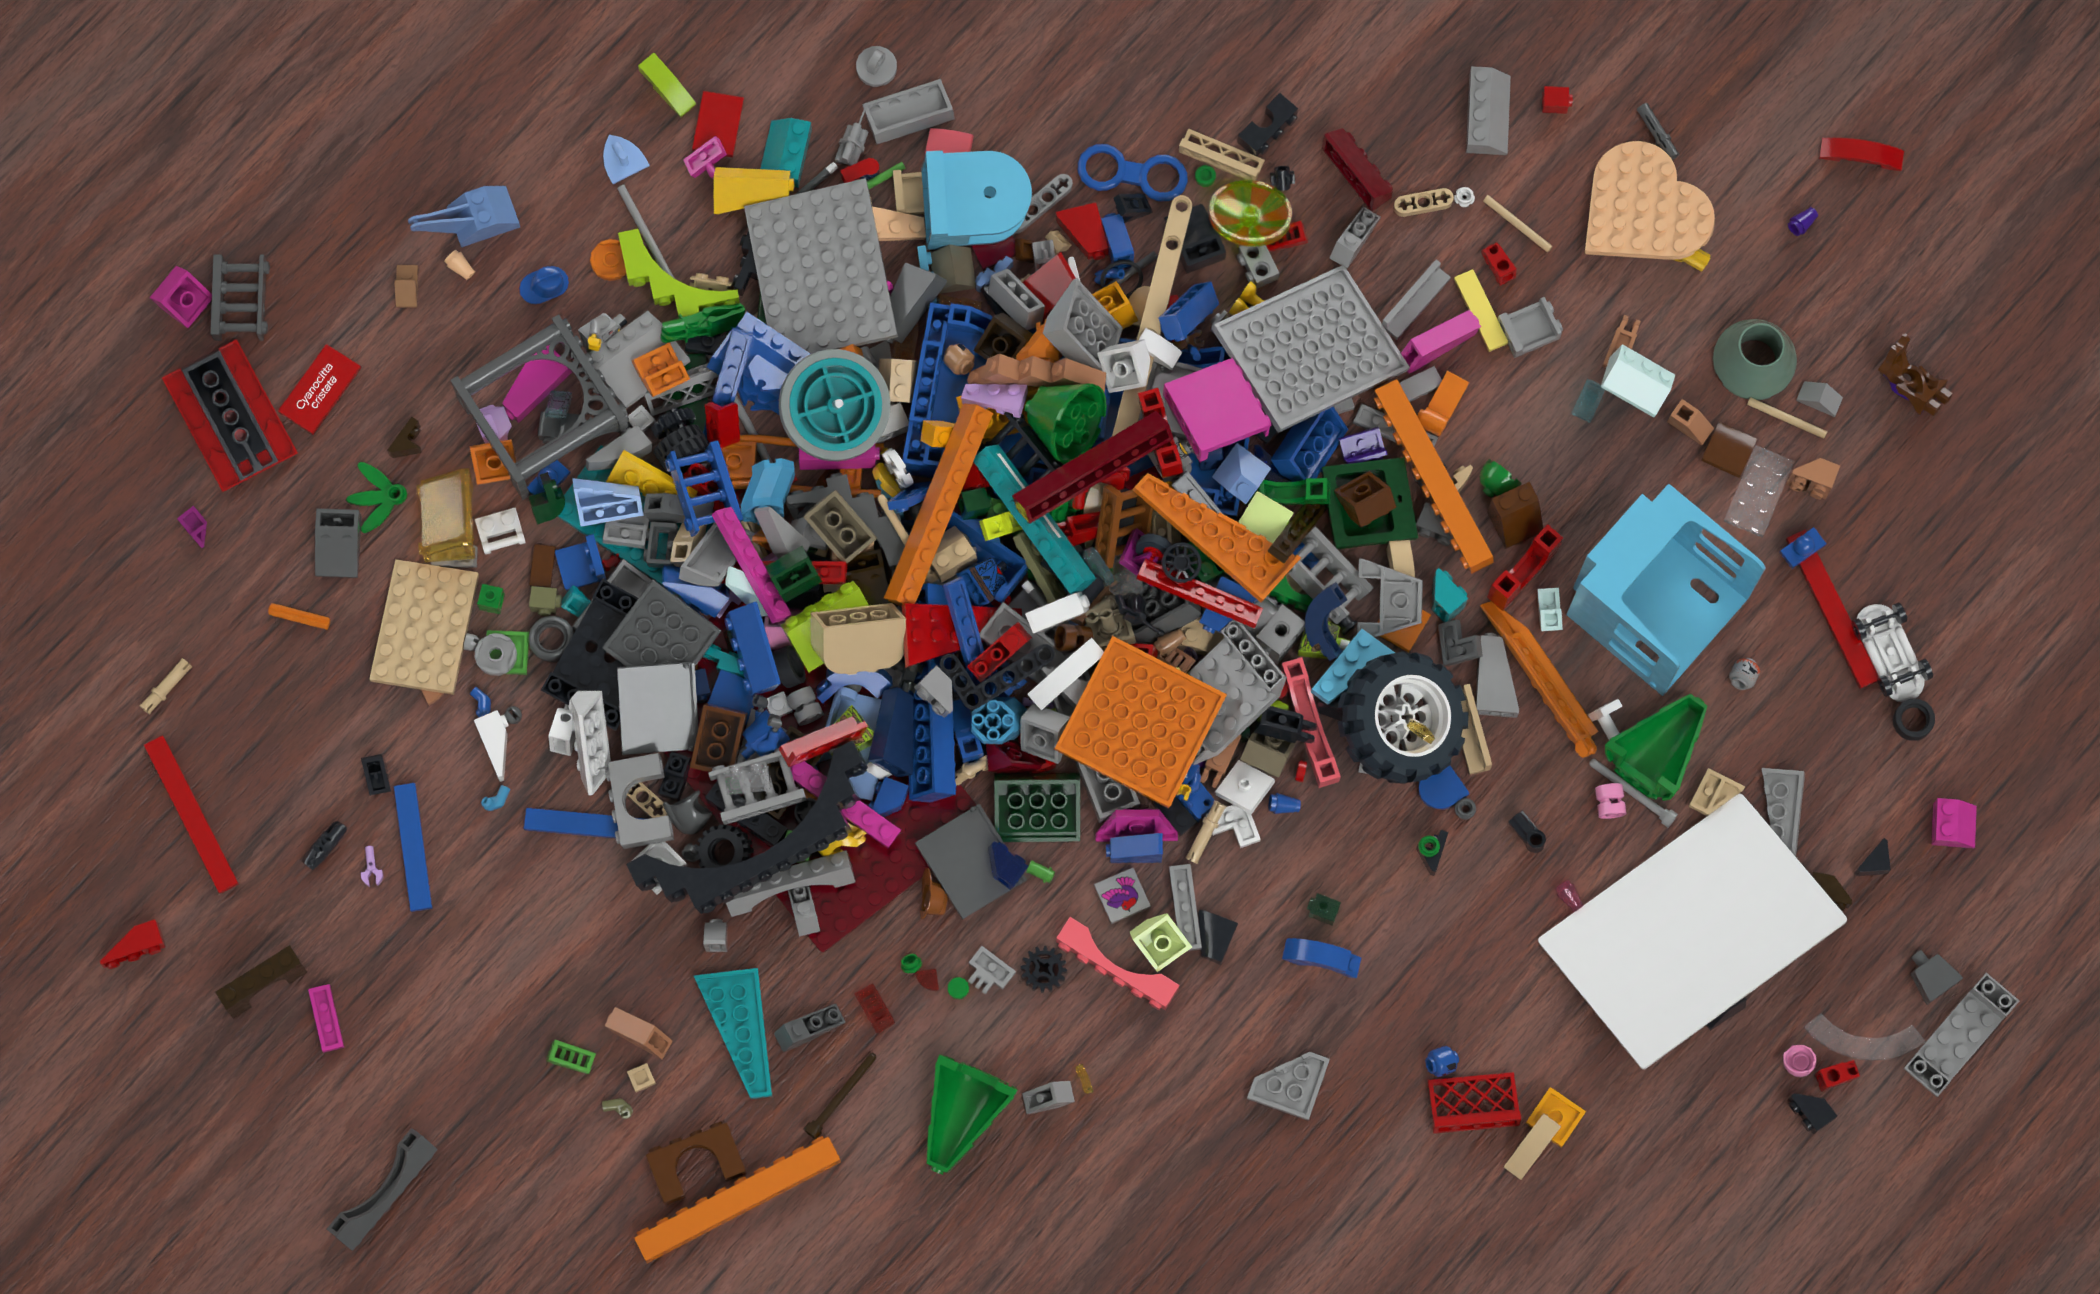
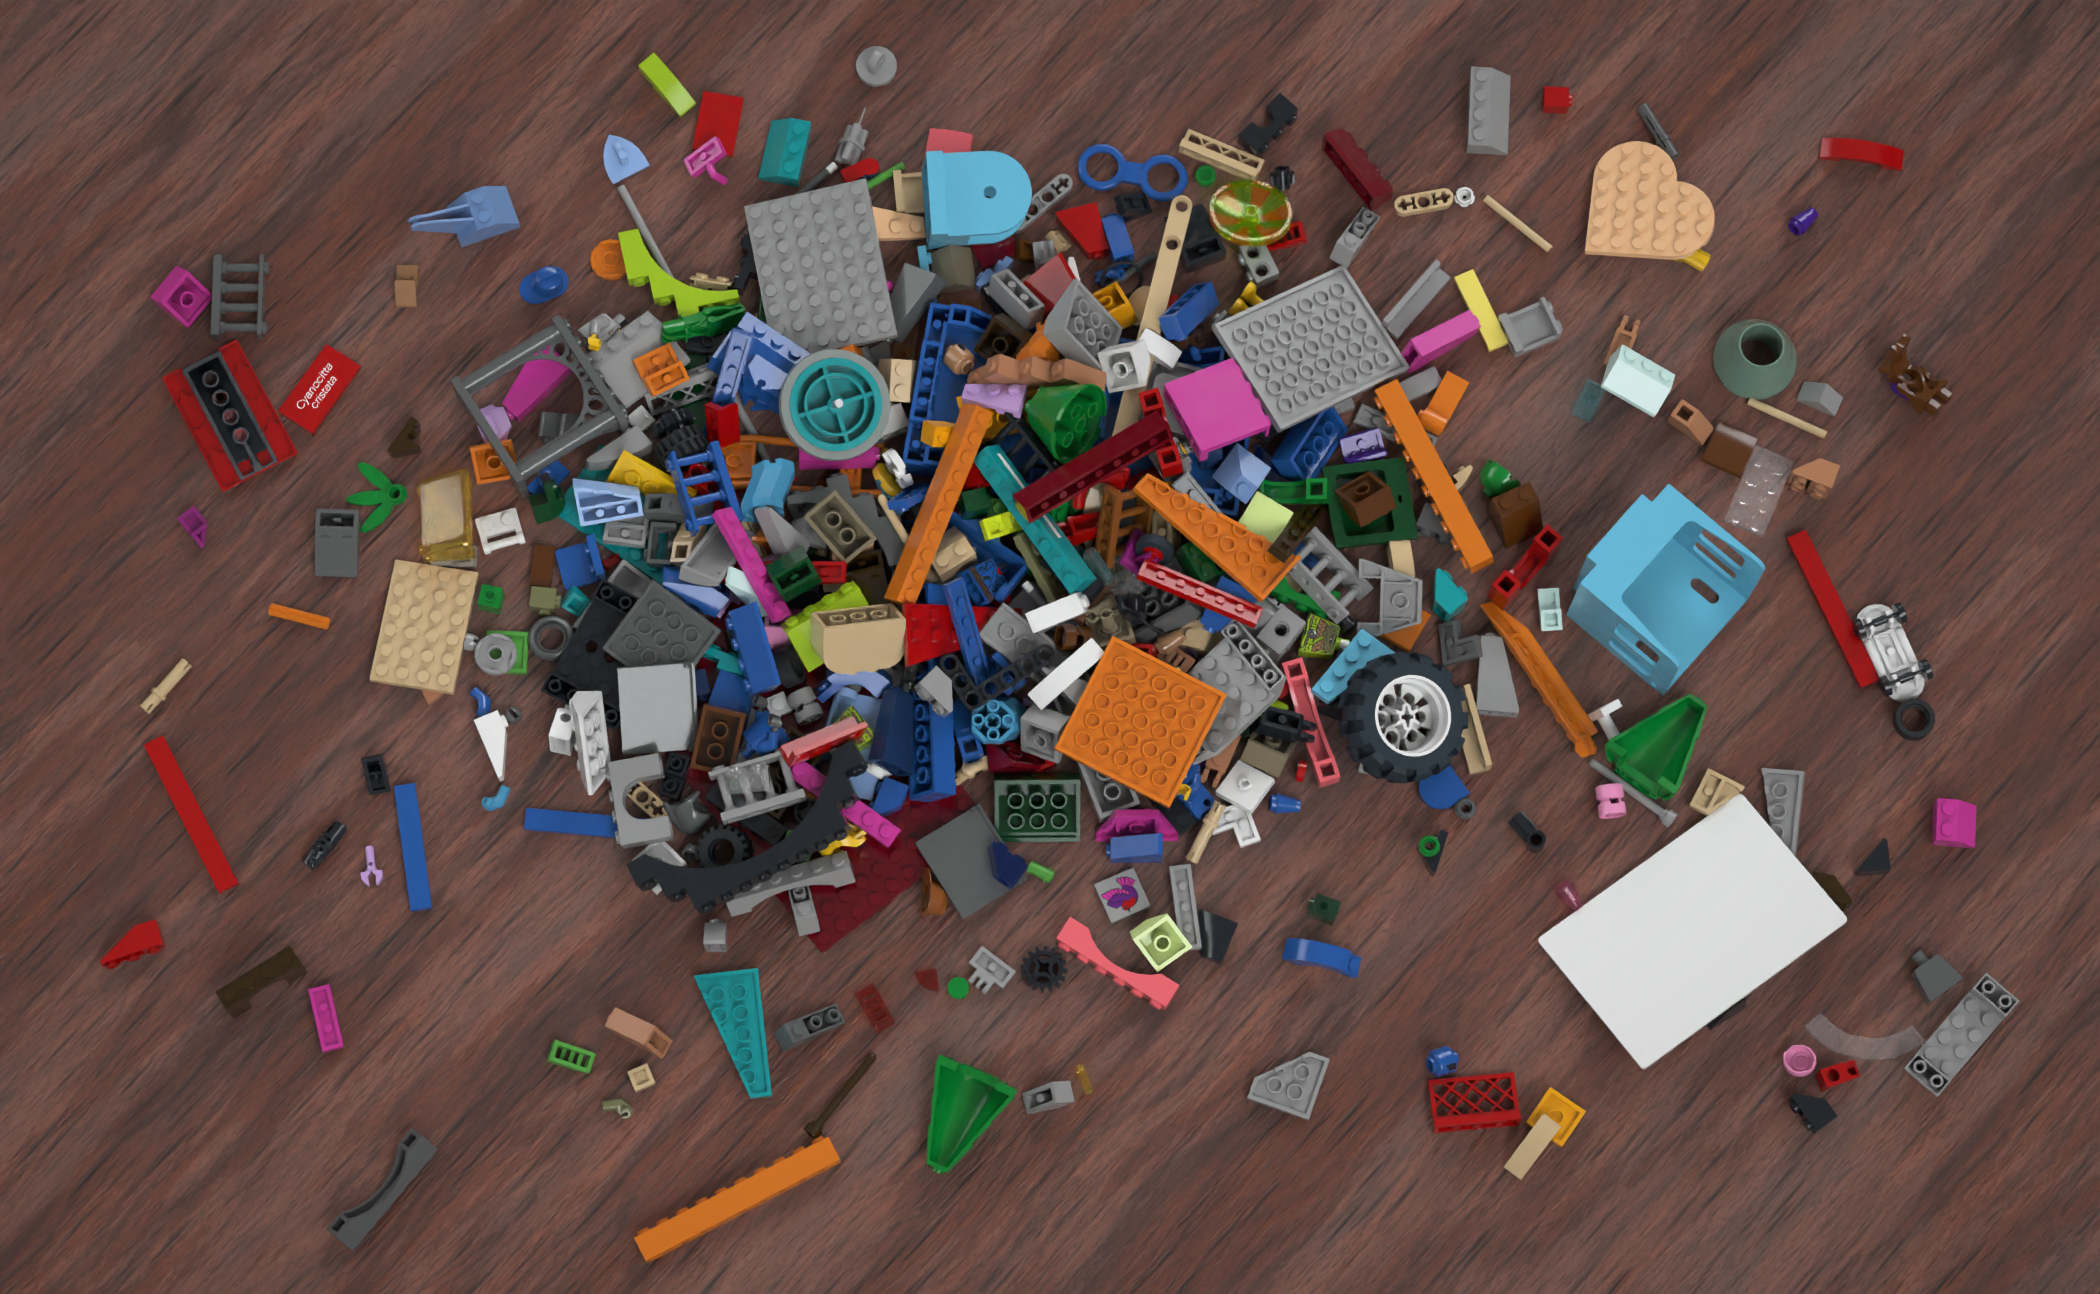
(459, 264): light nougat cone -> none
(558, 404): clear light blue tile -> none
(665, 1160): reddish brown arch -> none
(745, 187): yellow slope -> none
(908, 111): light grey slope -> none
(910, 963): green plate -> none
(999, 652): red slope -> none
(1181, 562): black wheel -> none
(1317, 620): dark blue arch -> none
(1421, 731): clear yellow tile -> none
(1499, 263): red leg -> none
(1744, 673): light grey head -> none
(1802, 548): blue tile -> none

